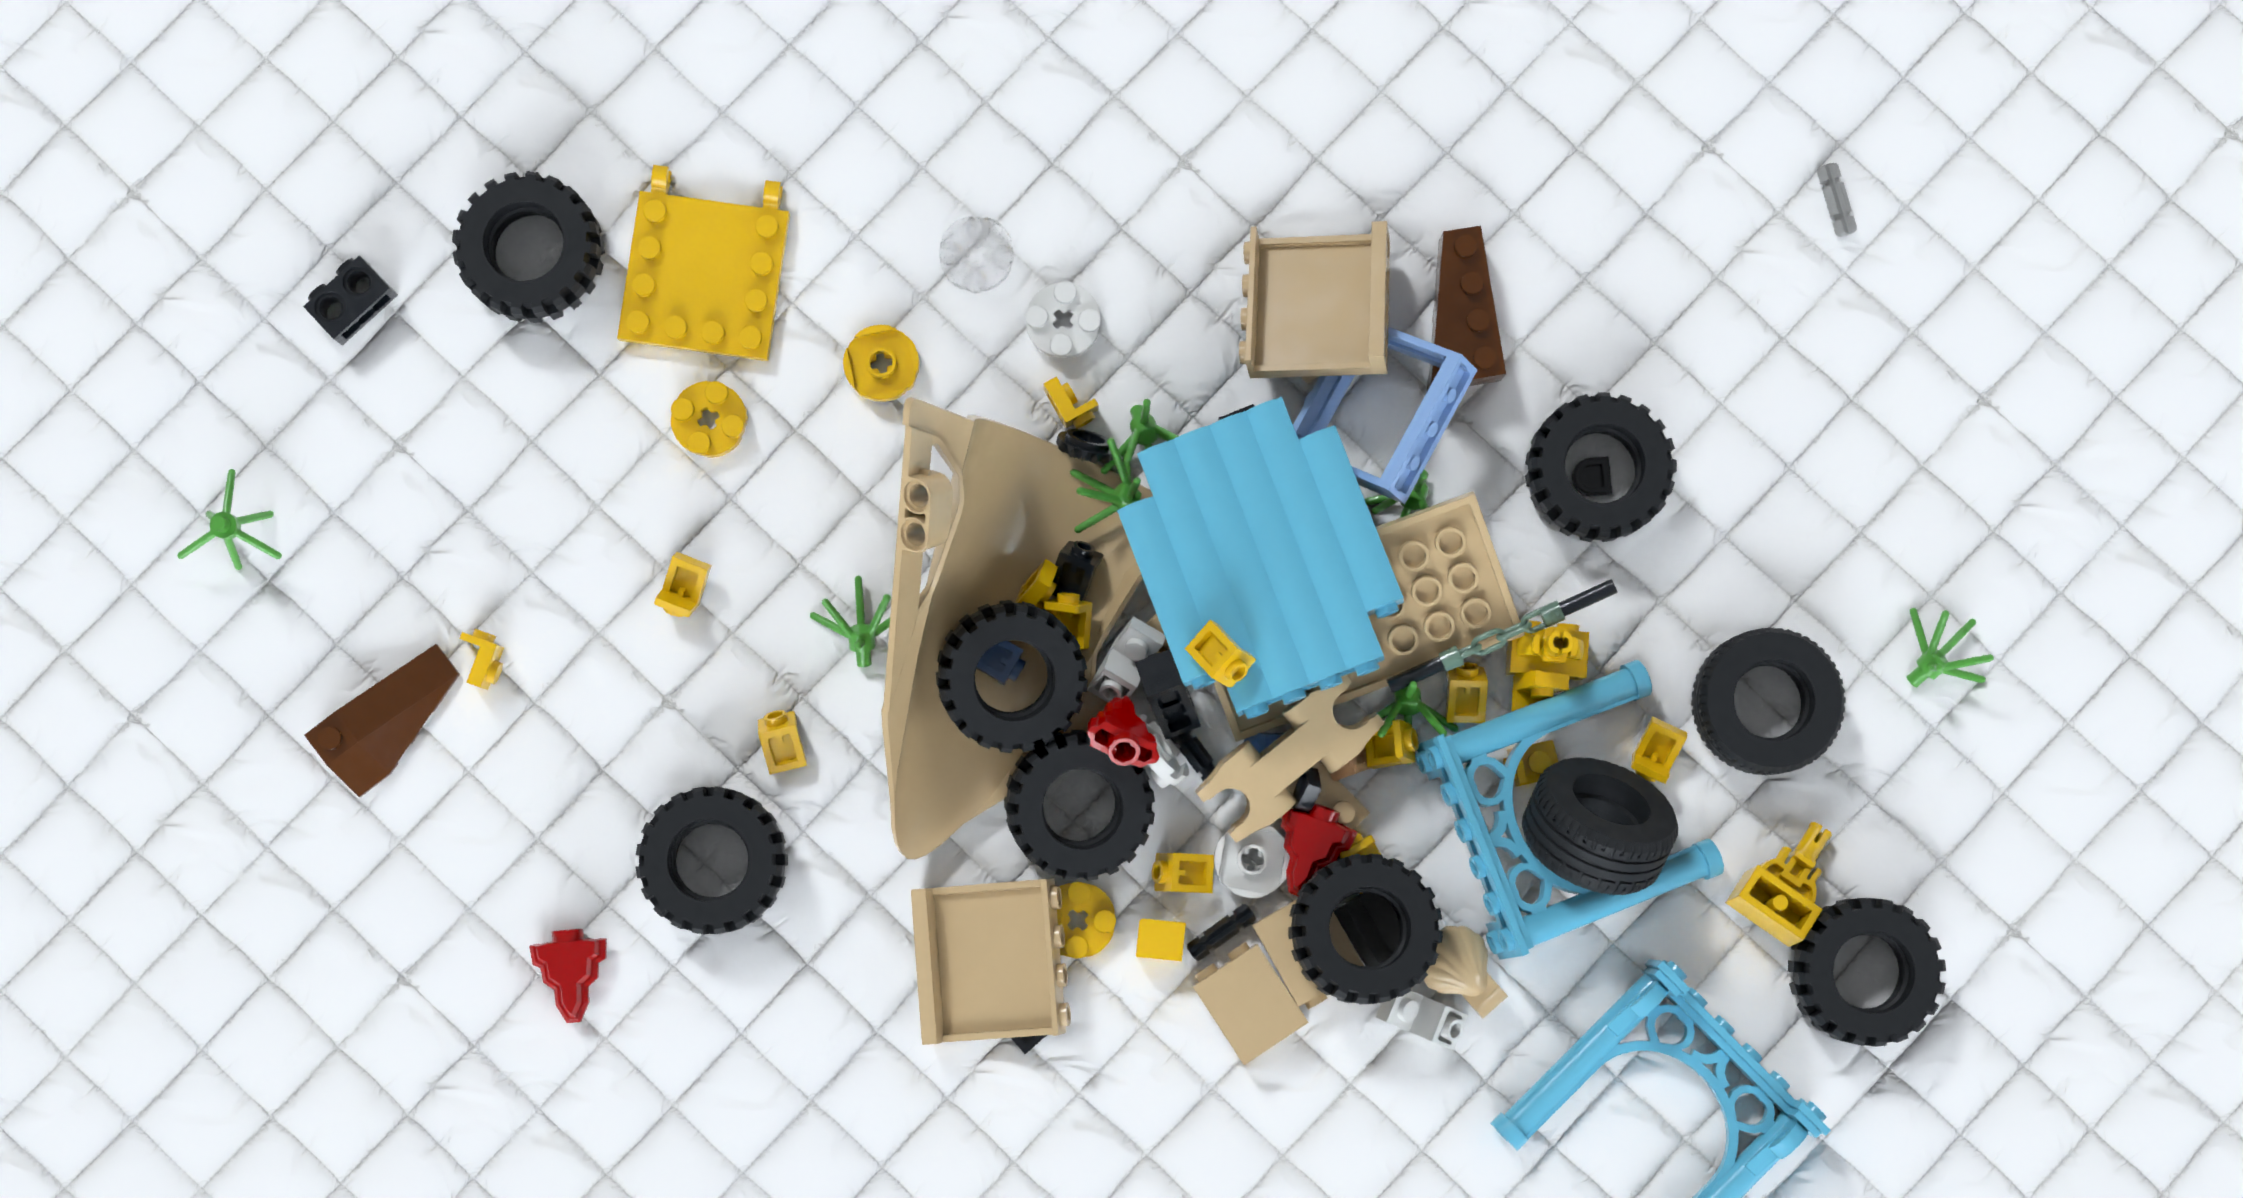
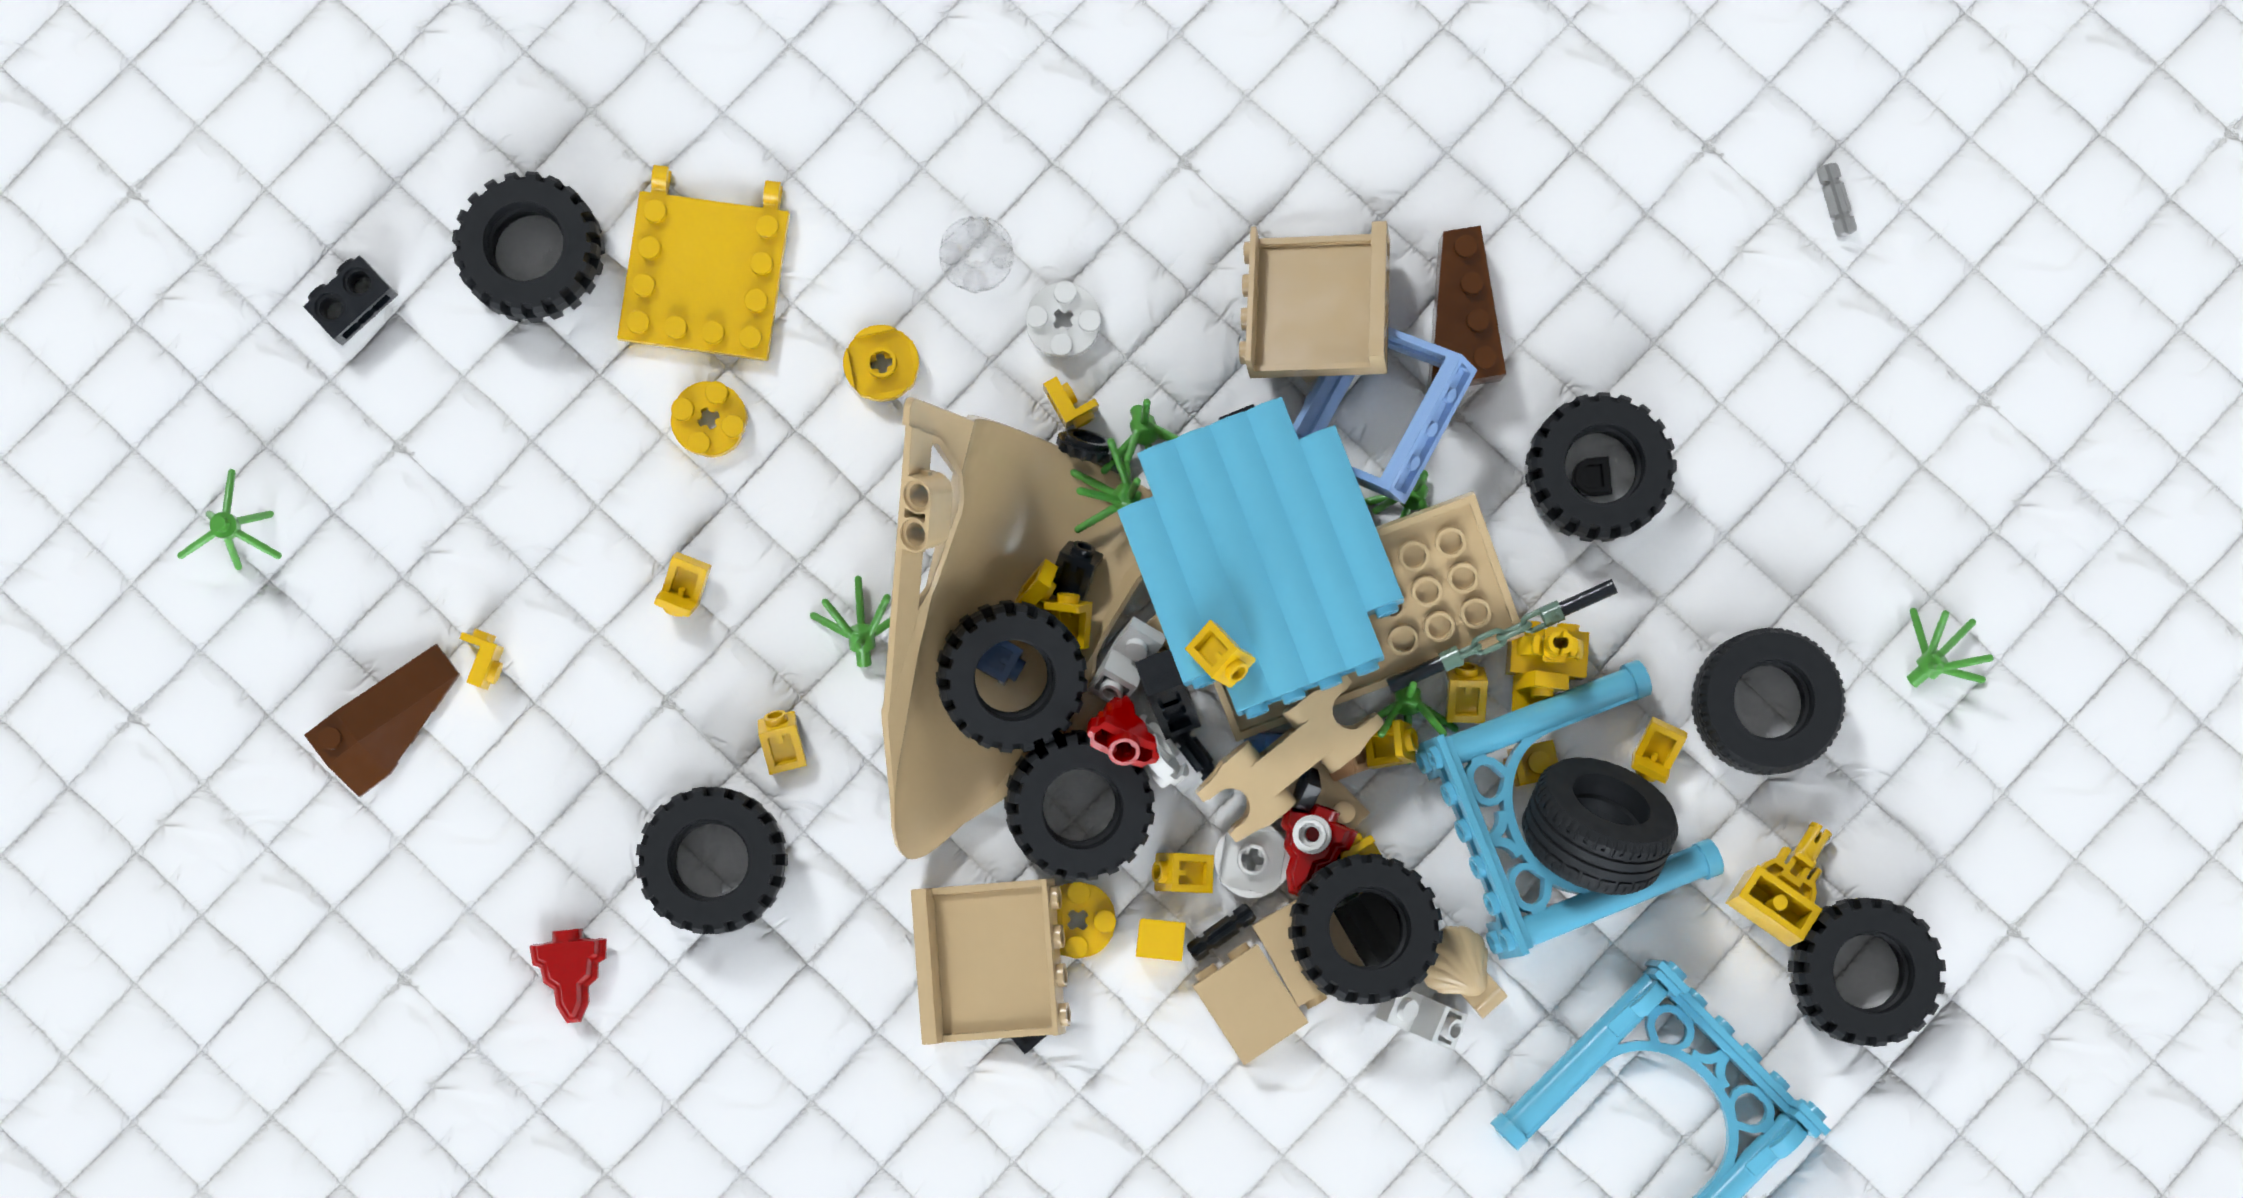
(1301, 840): none -> white plate

